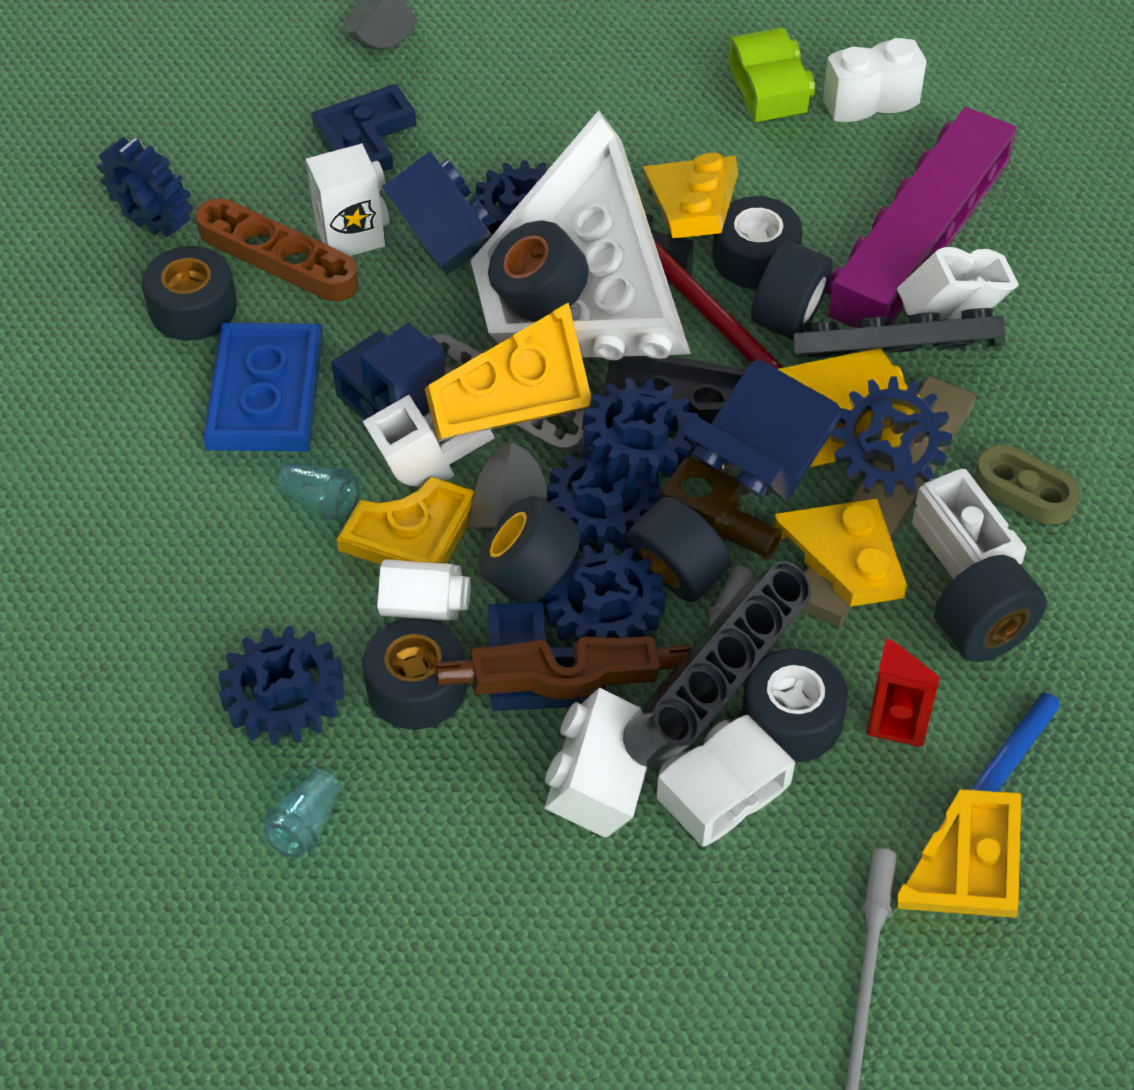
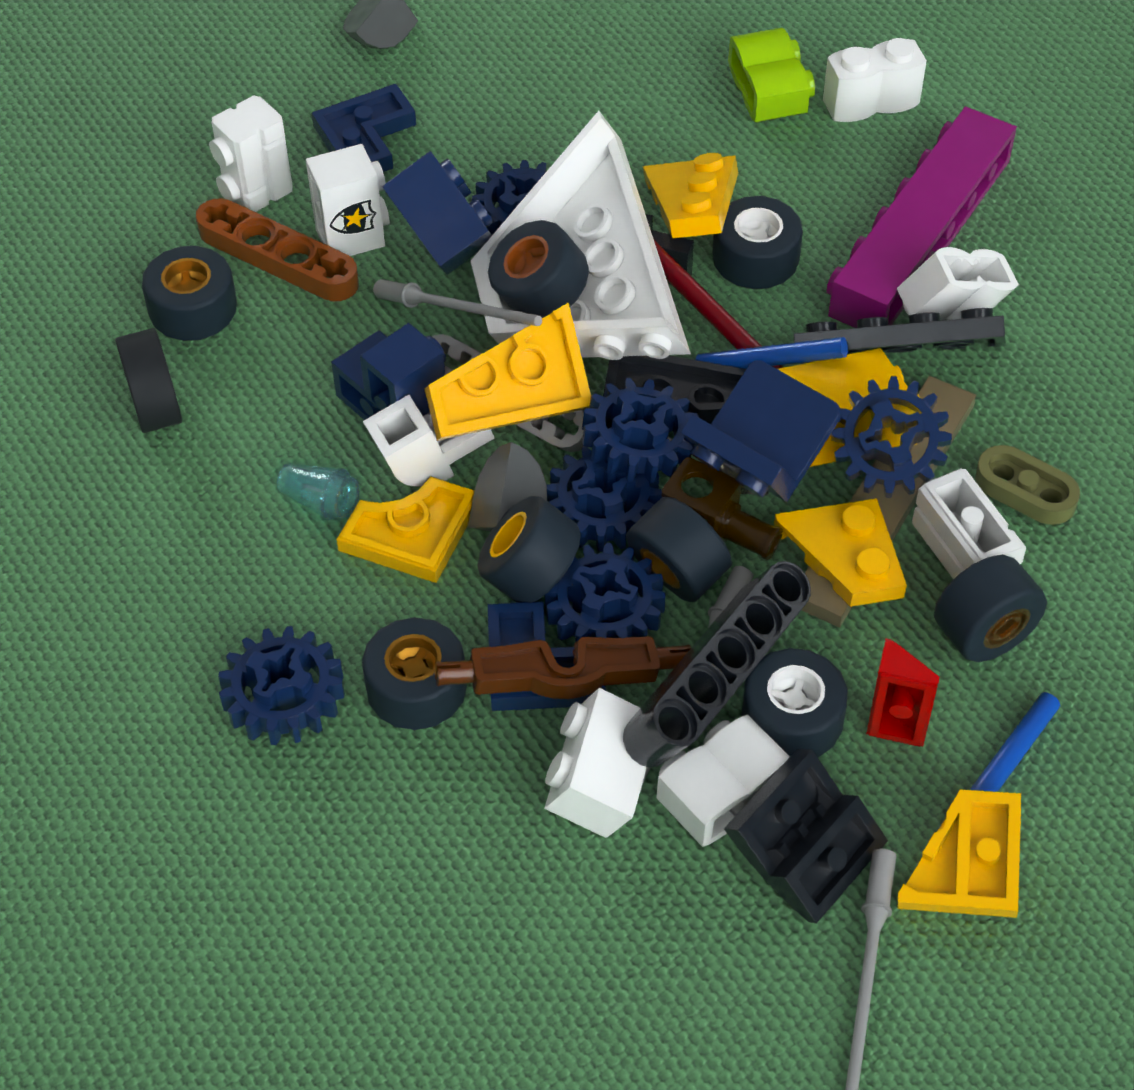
(144, 186): dark blue gear -> none
(149, 380): none -> black tyre
(251, 154): none -> white brick
(264, 387): blue tile -> none
(301, 815): clear light blue cone -> none
(411, 295): none -> light grey piece
(422, 590): white brick -> none
(780, 354): none -> blue bar
(791, 289): black wheel -> none
(806, 835): none -> black slope

